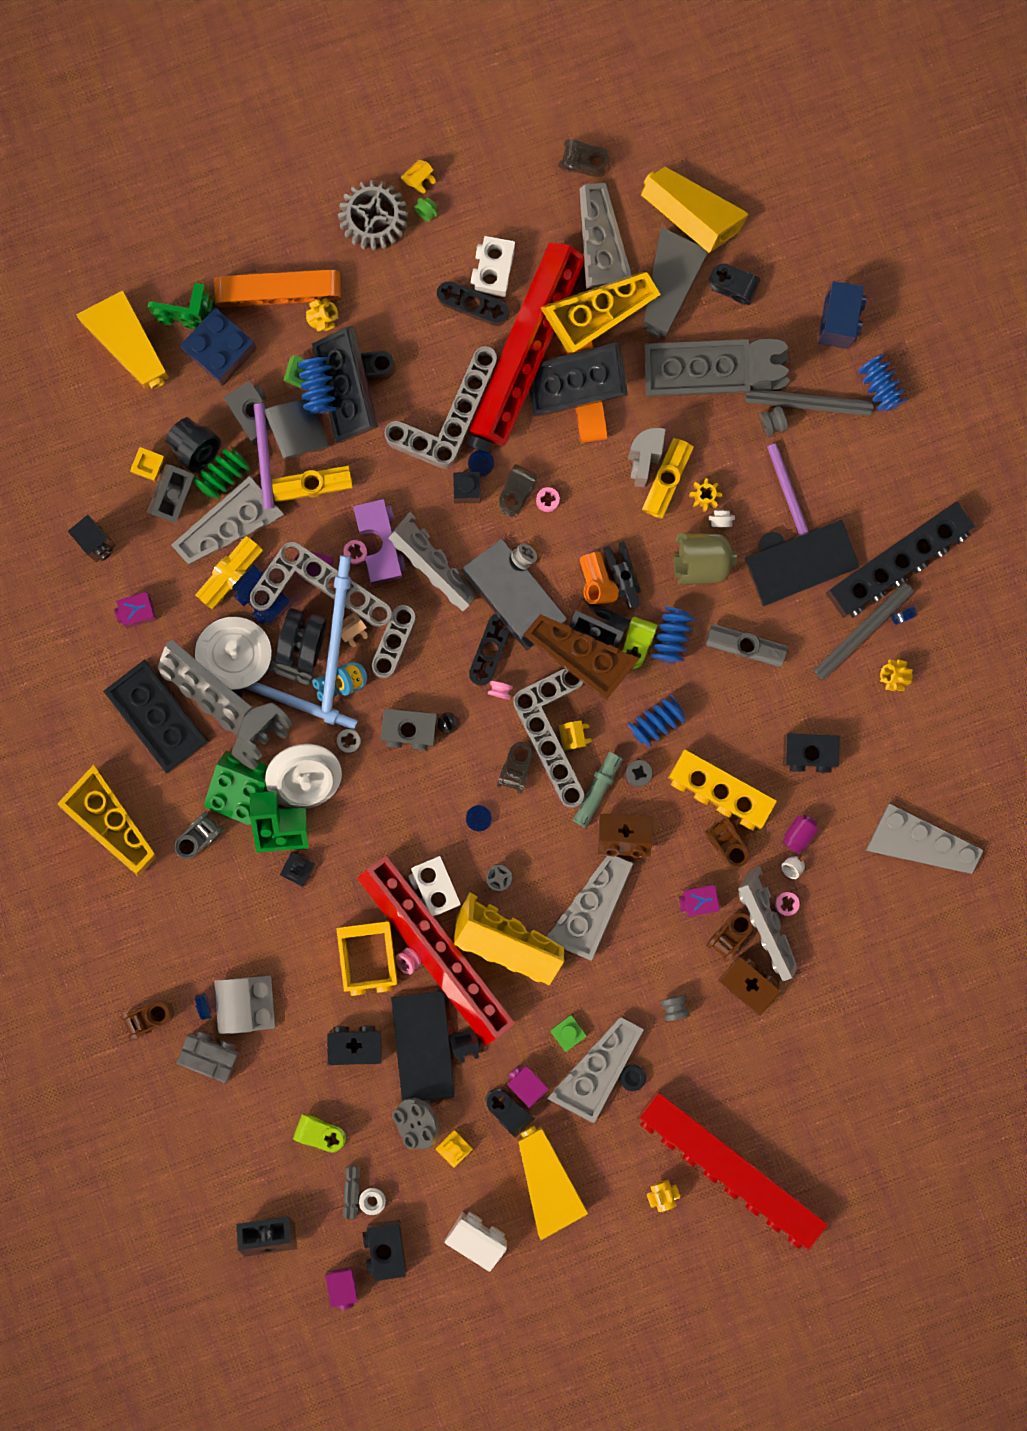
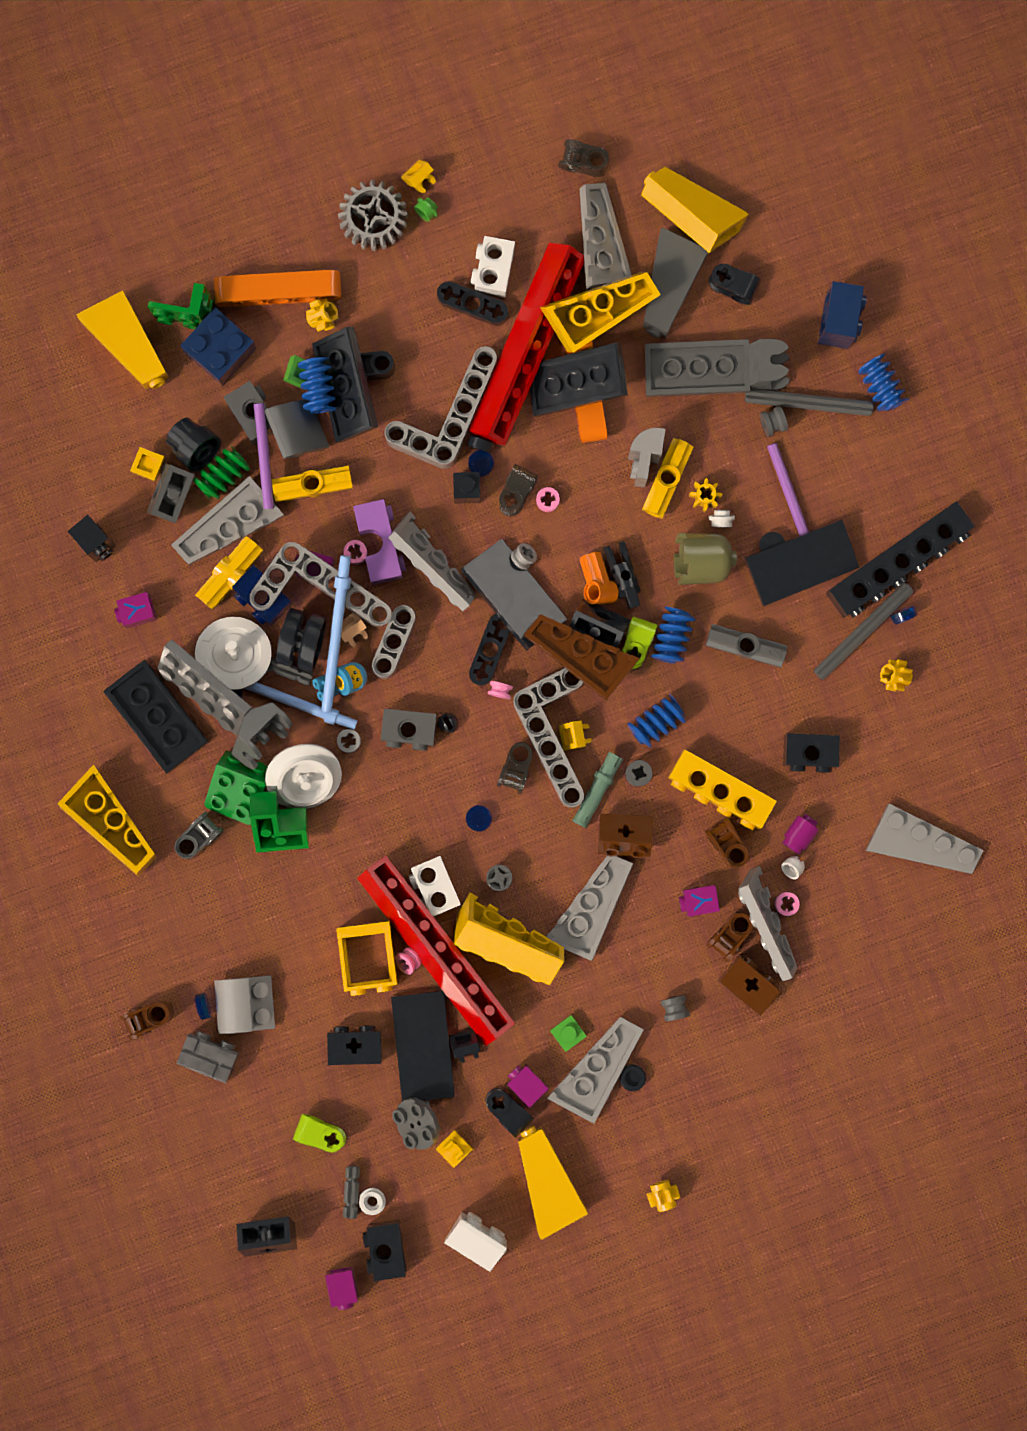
(297, 869): black tile -> none
(732, 1170): red brick -> none

